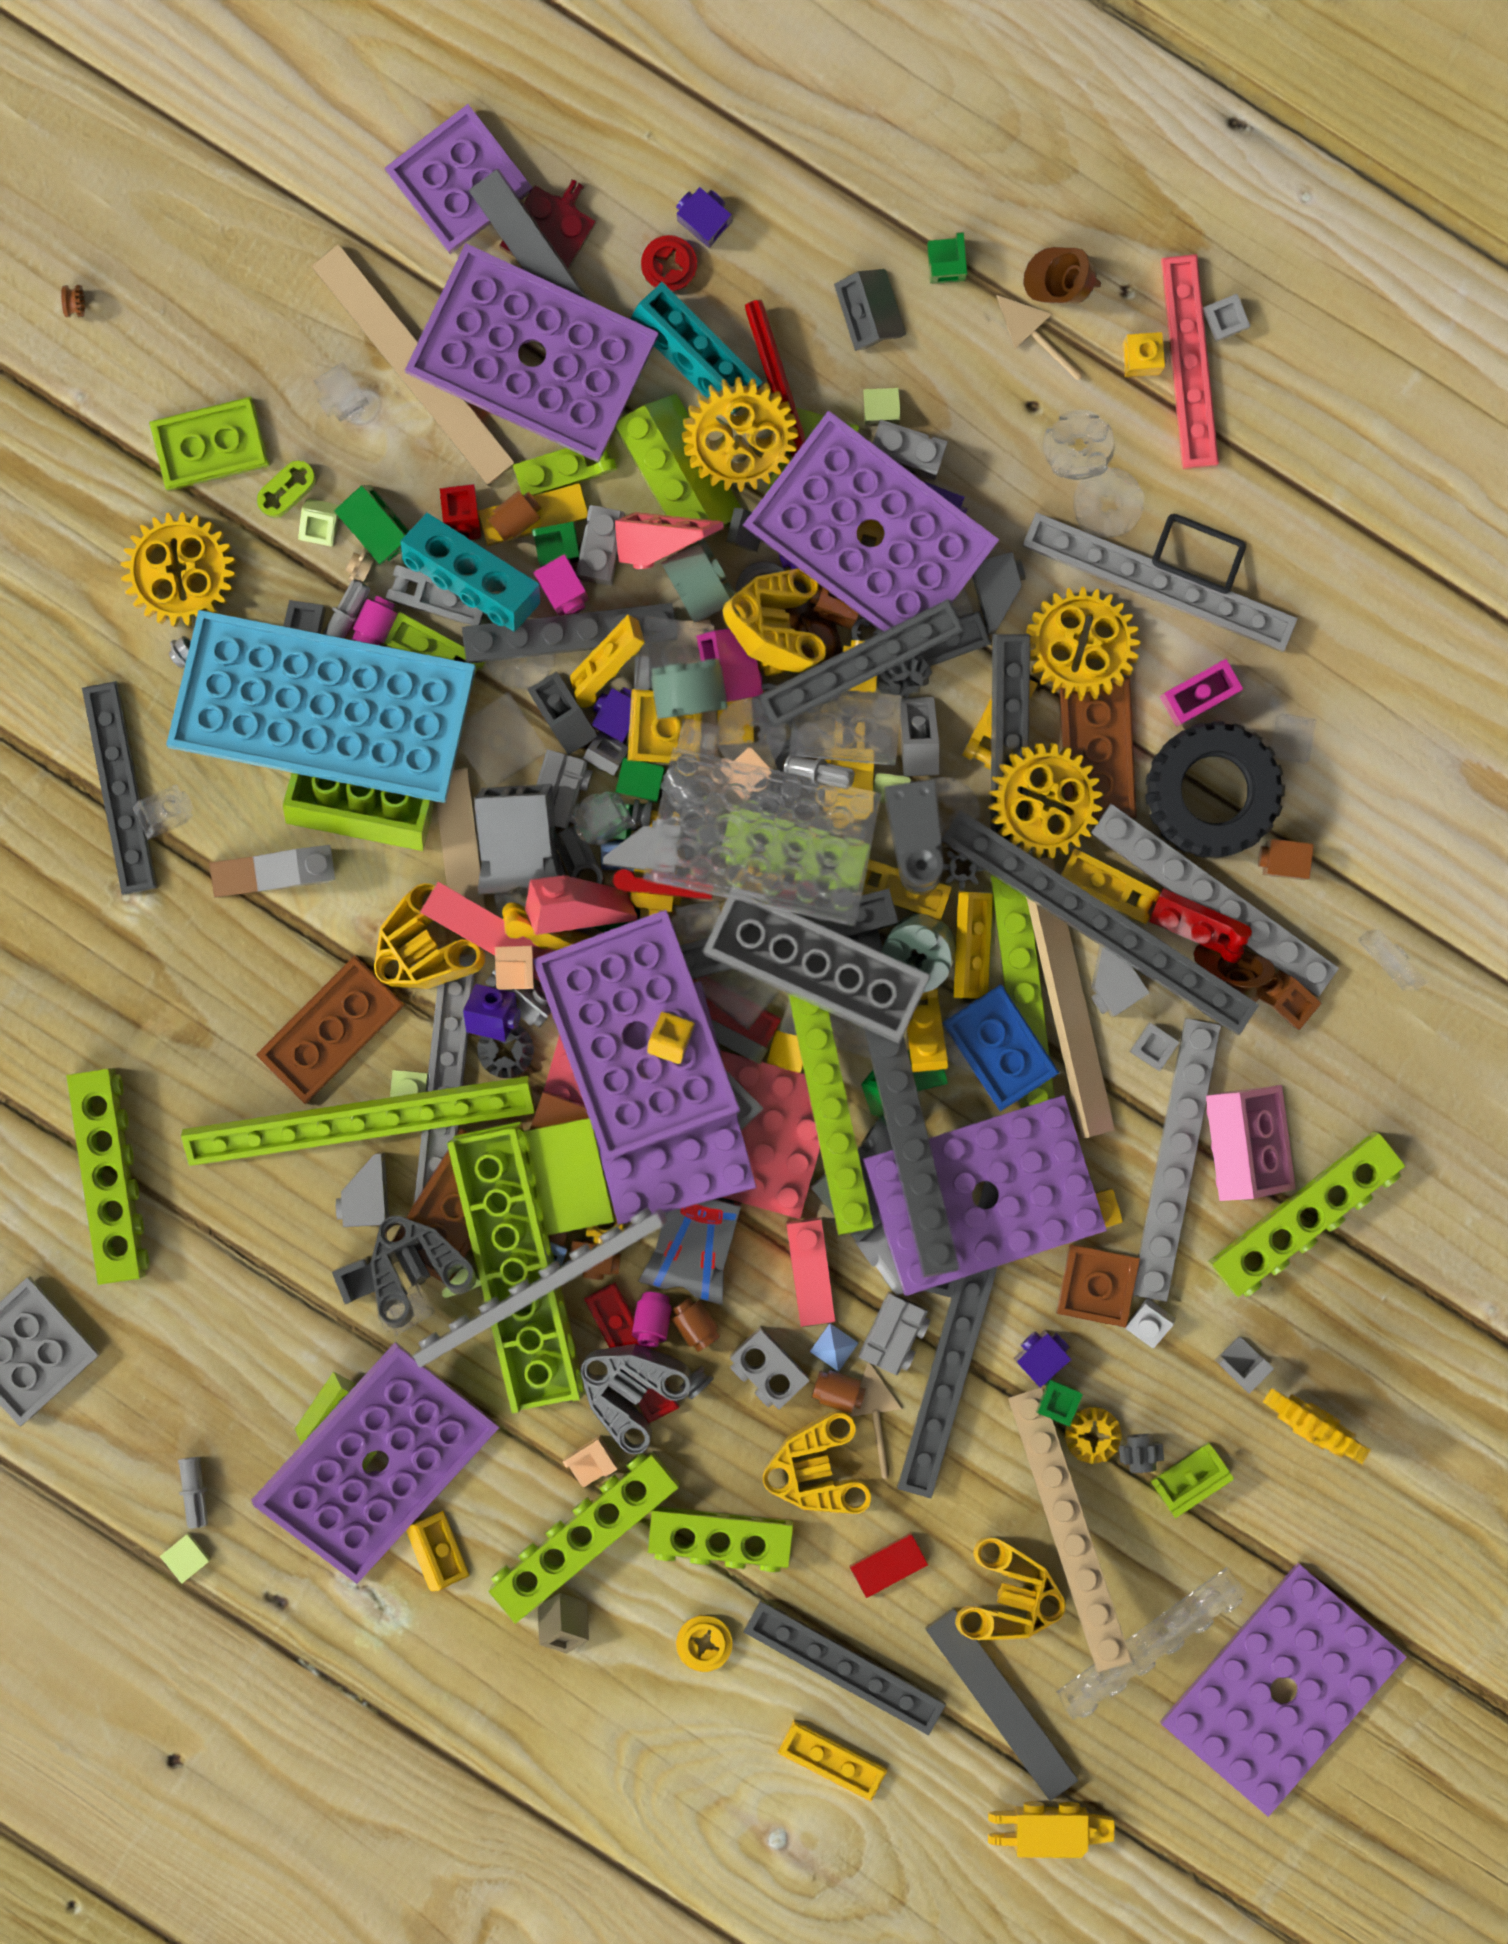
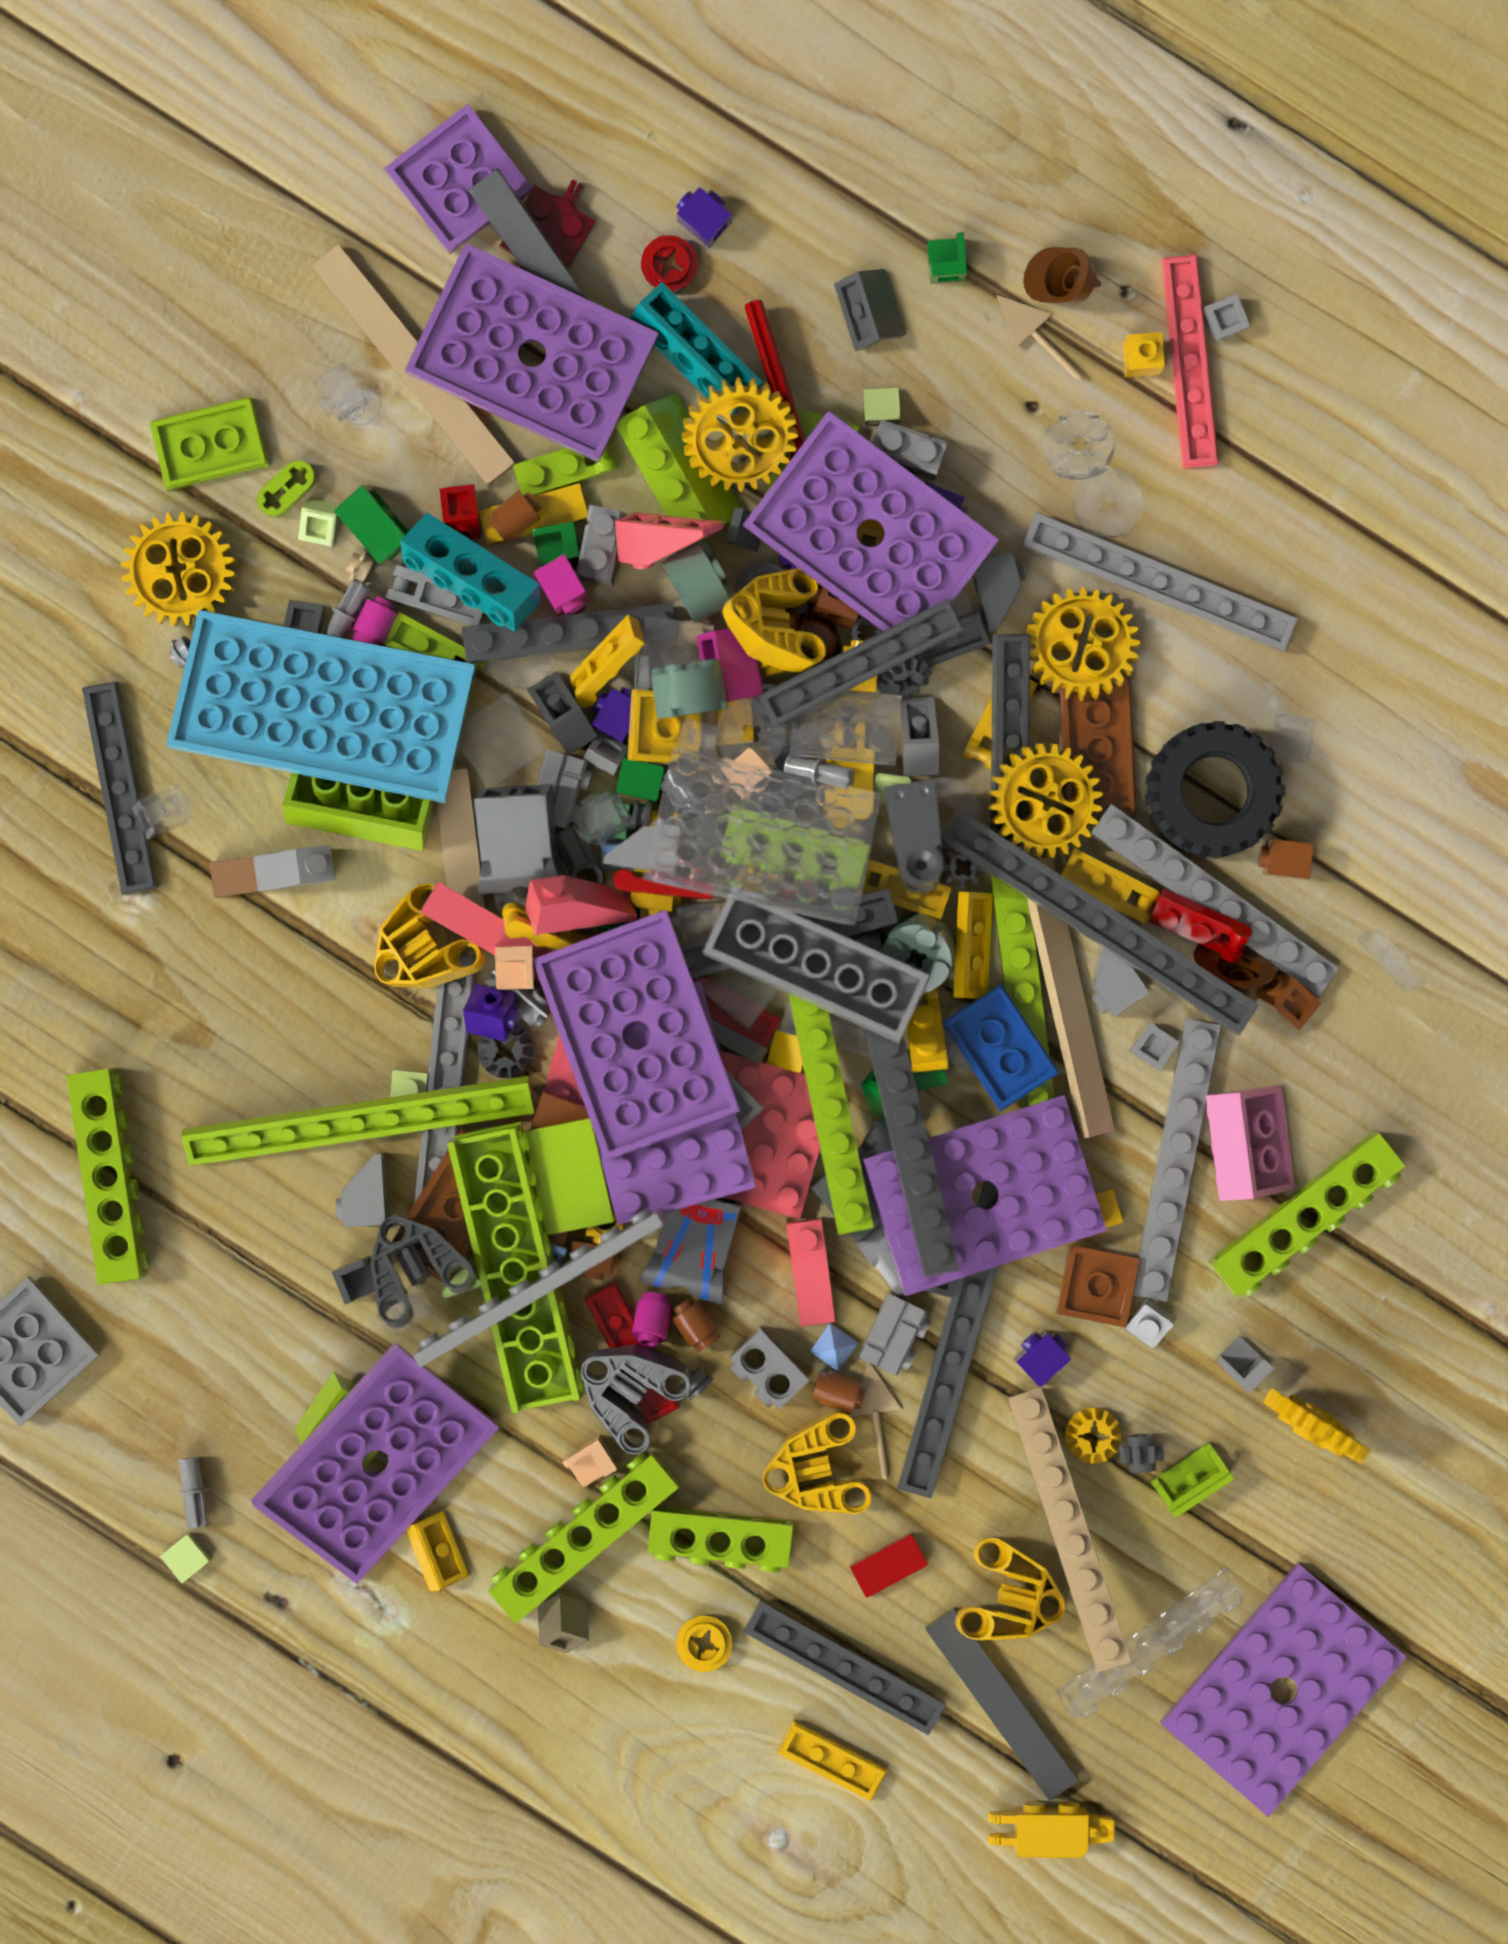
(72, 301): dark orange bush -> none
(330, 1030): dark orange tile -> none
(670, 1037): yellow slope -> none
(1059, 1402): green panel -> none
(1201, 692): dark pink brick -> none
(1232, 575): black piece -> none

